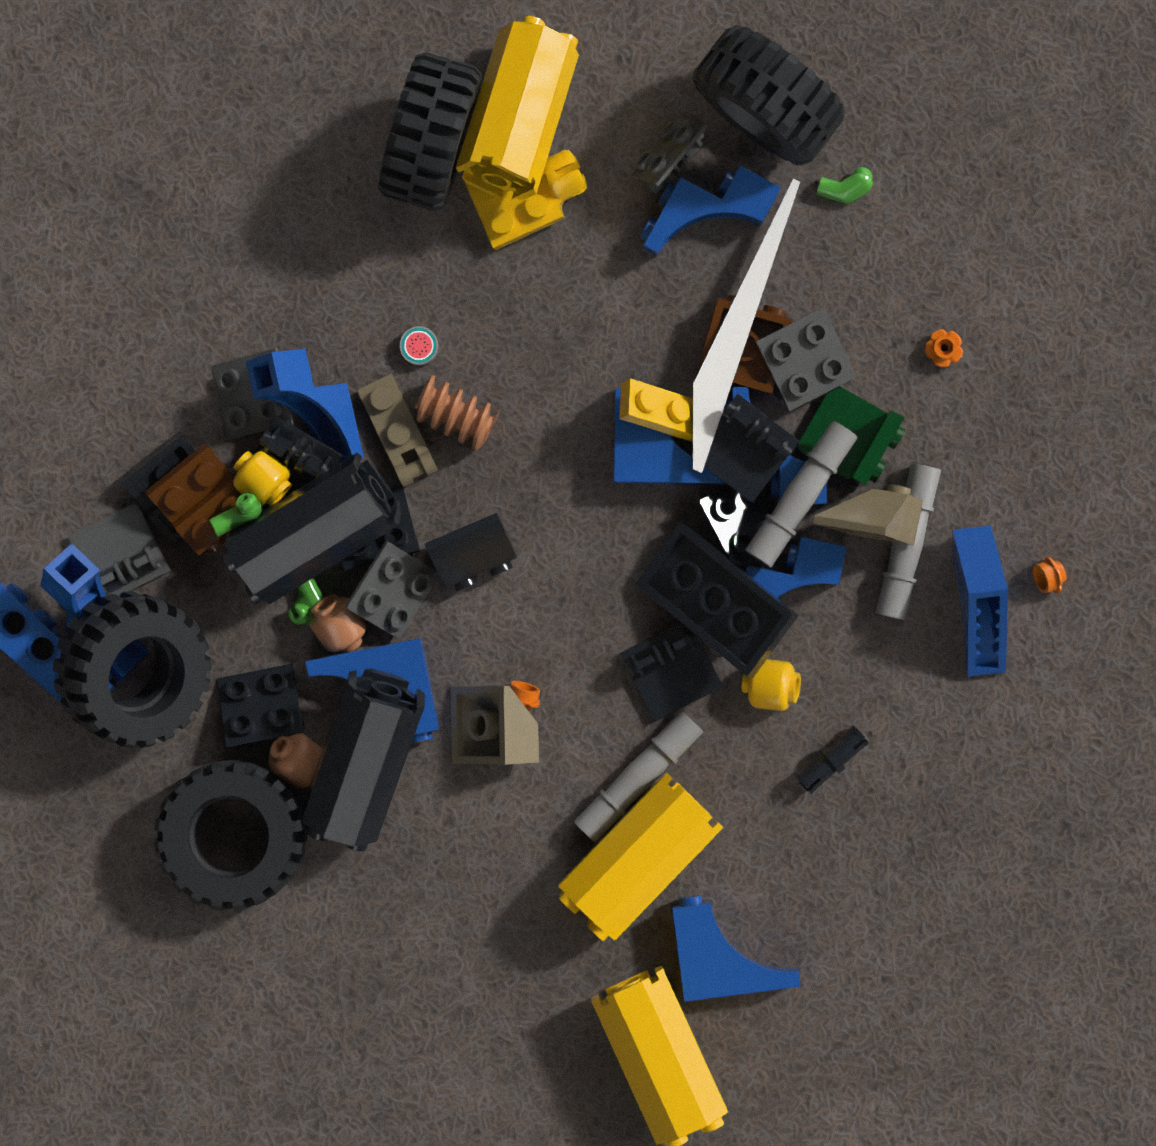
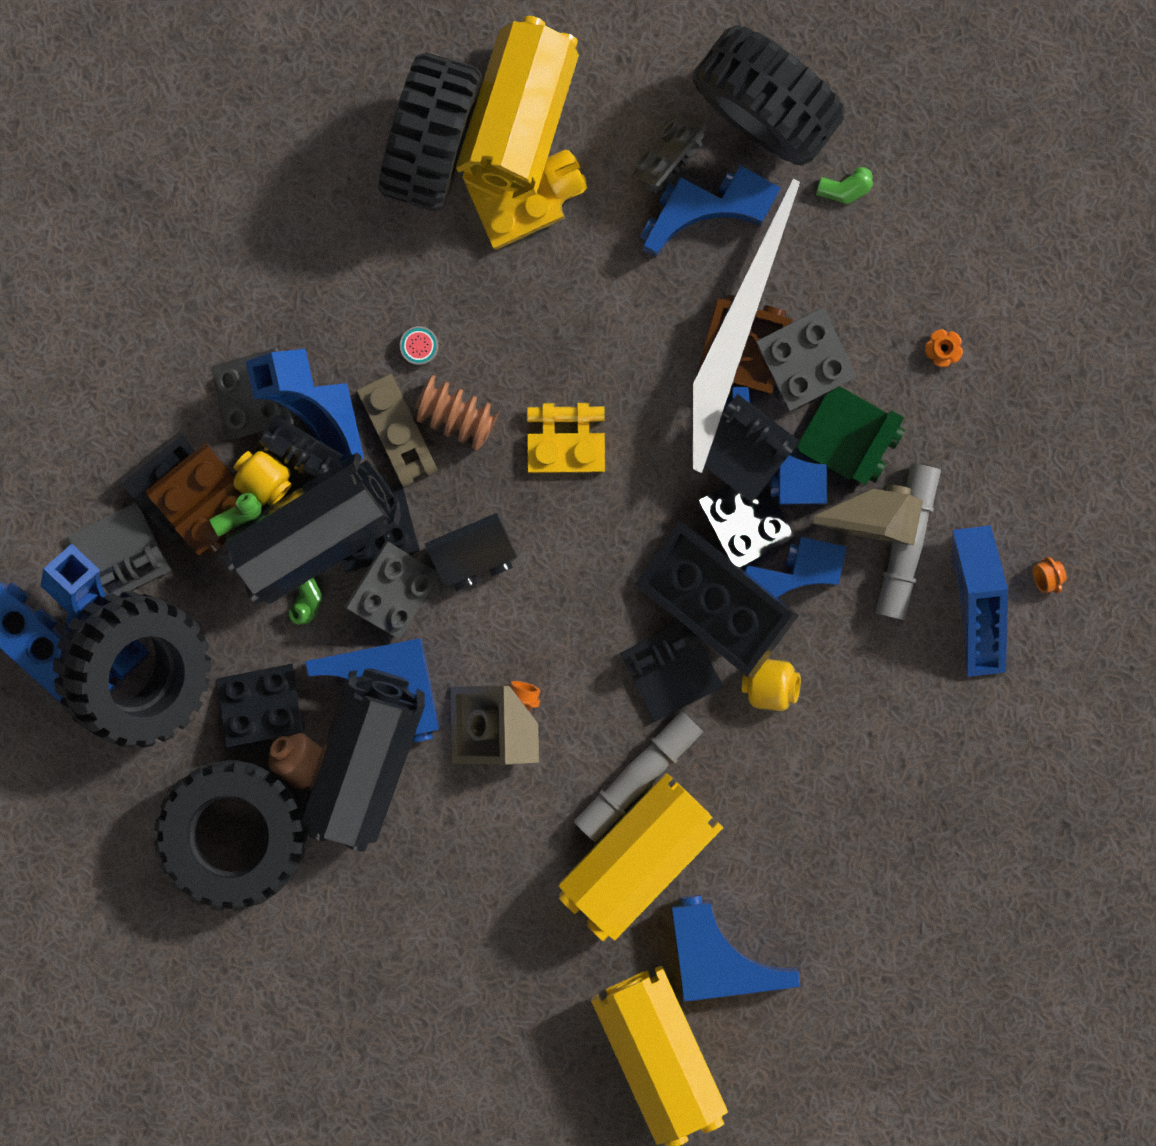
(337, 626): nougat head -> none
(566, 451): none -> yellow plate
(652, 457): blue arch -> none
(657, 409): yellow plate -> none
(801, 493): light grey piece -> none
(832, 759): black pin -> none

